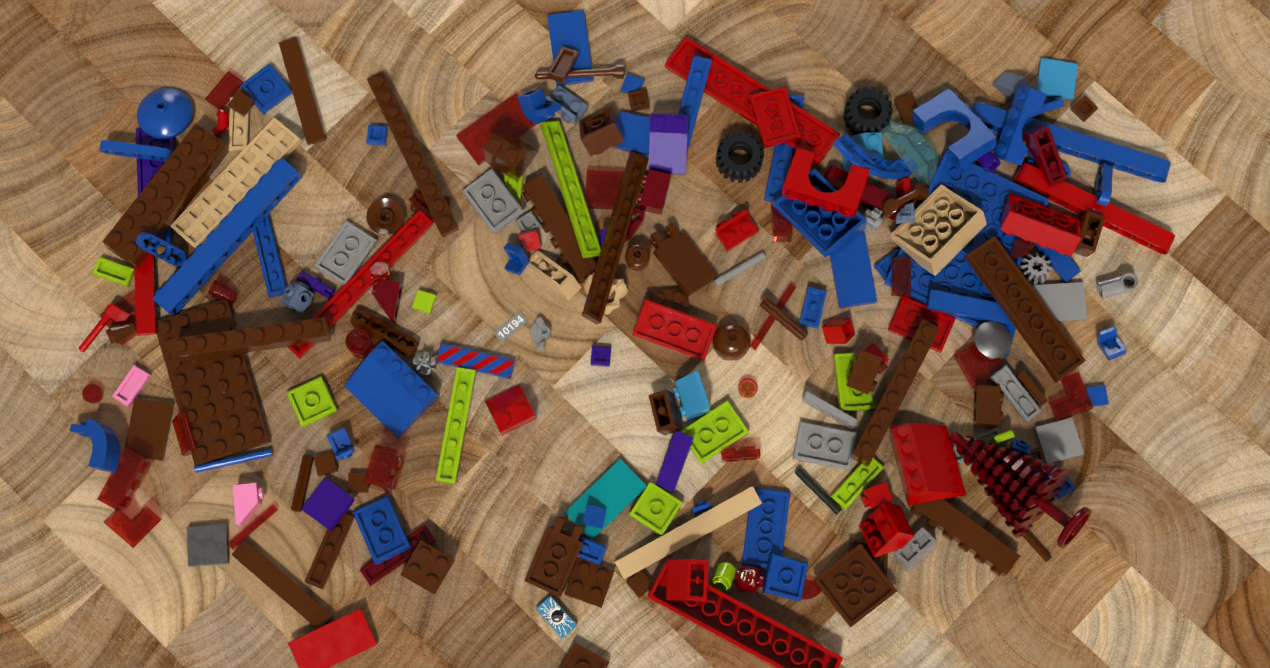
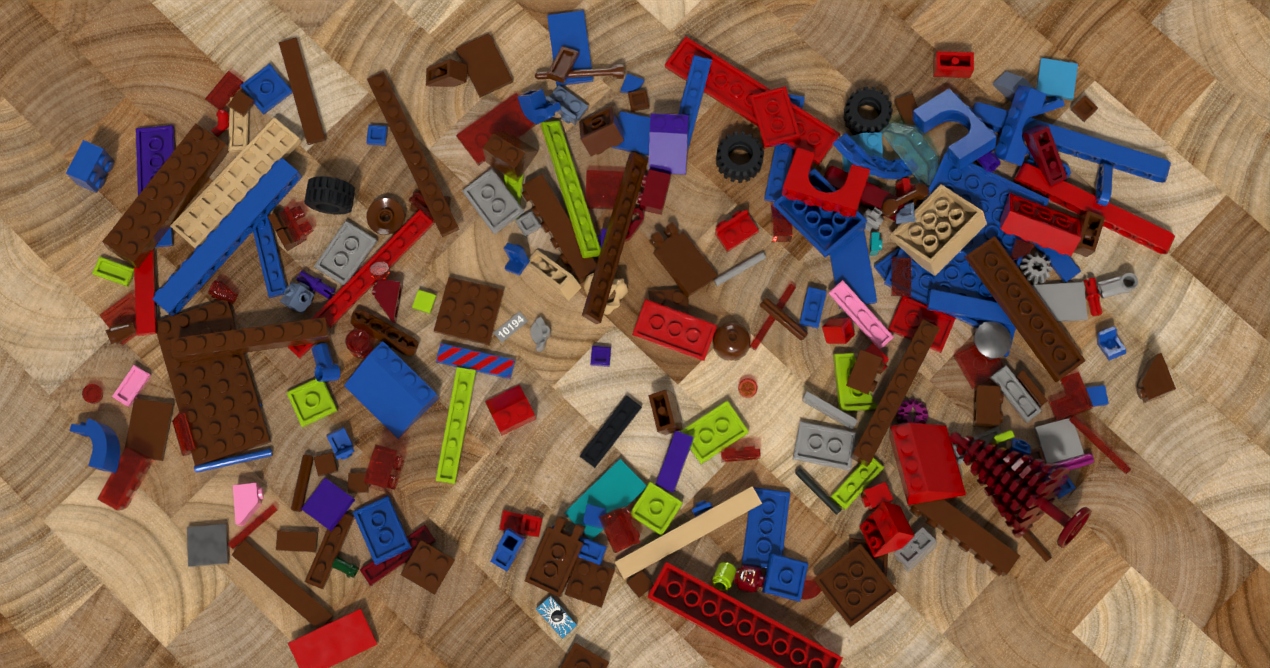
(90, 166): none -> blue brick
(112, 311): red piece -> none
(133, 529): clear red plate -> none
(134, 150): blue beam -> none
(156, 243): blue beam -> none
(170, 119): blue dish -> none
(288, 229): none -> clear red hips
(296, 541): none -> reddish brown tile
(325, 367): none -> blue piece
(329, 195): none -> black tyre
(345, 567): none -> dark green pin
(424, 363): light grey gear -> none
(446, 74): none -> reddish brown slope
(468, 311): none -> reddish brown plate
(484, 65): none -> reddish brown tile
(508, 549): none -> blue brick
(520, 523): none -> red slope
(529, 240): red tile -> none
(610, 432): none -> black tile
(620, 529): none -> clear red bracket
(632, 259): reddish brown head -> none
(687, 580): red slope -> none
(692, 396): dark azure slope -> none
(860, 315): none -> bright pink tile
(875, 244): none -> teal plate
(907, 406): none -> magenta gear
(953, 64): none -> red brick
(1076, 462): none -> magenta axle
(1093, 296): none -> red axle
(1099, 444): none -> clear red bar
(1155, 380): none -> reddish brown slope

